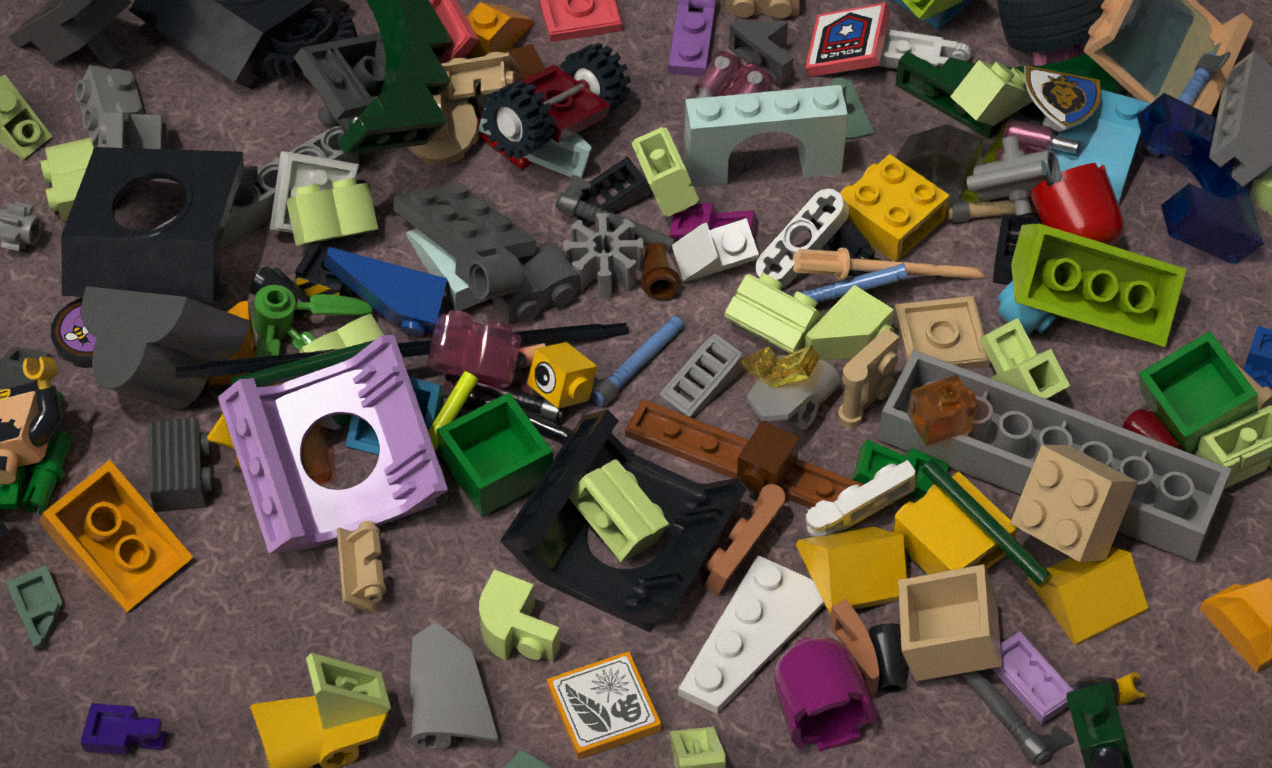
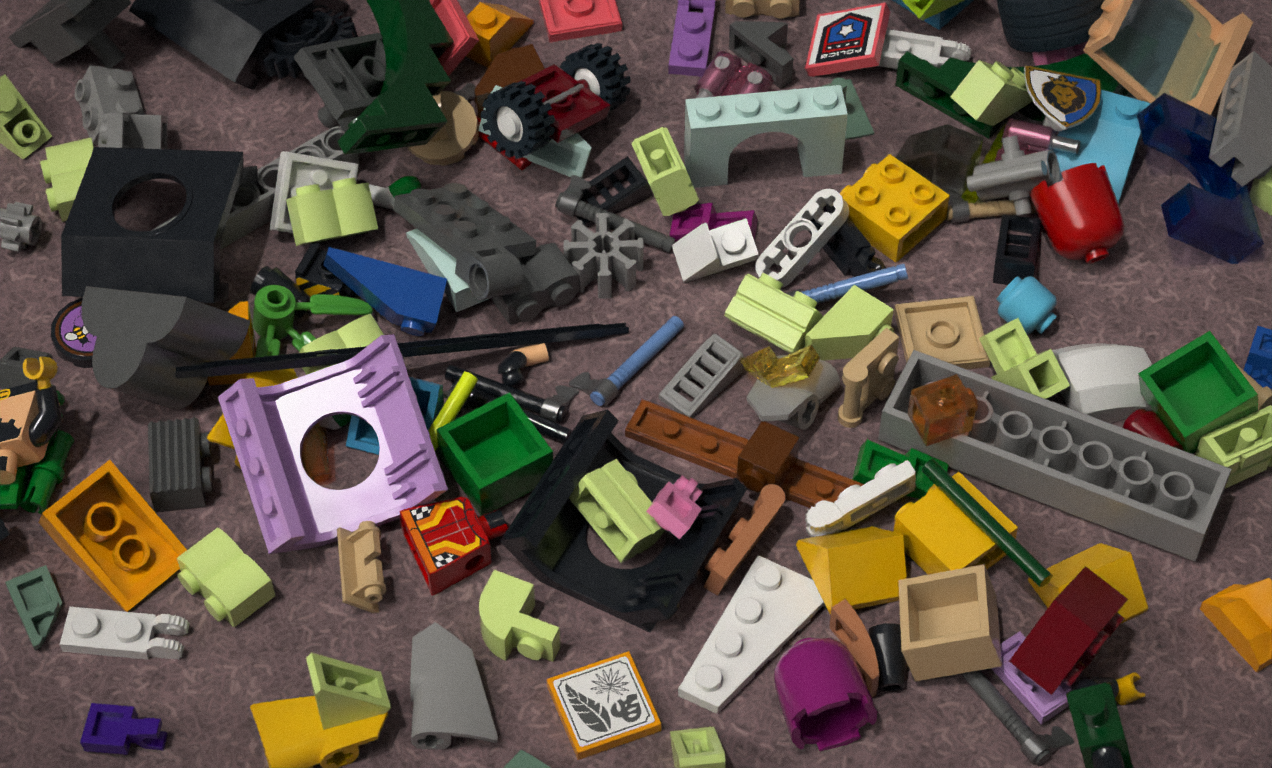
(122, 633): none -> white hinge
(224, 577): none -> yellowish green brick
(301, 367): dark green bar -> none
(385, 196): none -> arm
(450, 540): none -> red torso
(475, 348): clear pink brick -> none
(492, 70): tan hinge -> none
(562, 375): yellow brick -> none
(659, 272): reddish brown cone -> none
(675, 506): none -> bright pink plate
(839, 264): light nougat piece -> none
(1070, 632): none -> dark red piece
(1073, 502): tan piece -> none
(1095, 283): lime slope -> none
(1103, 379): none -> white slope
(1204, 70): piece -> none

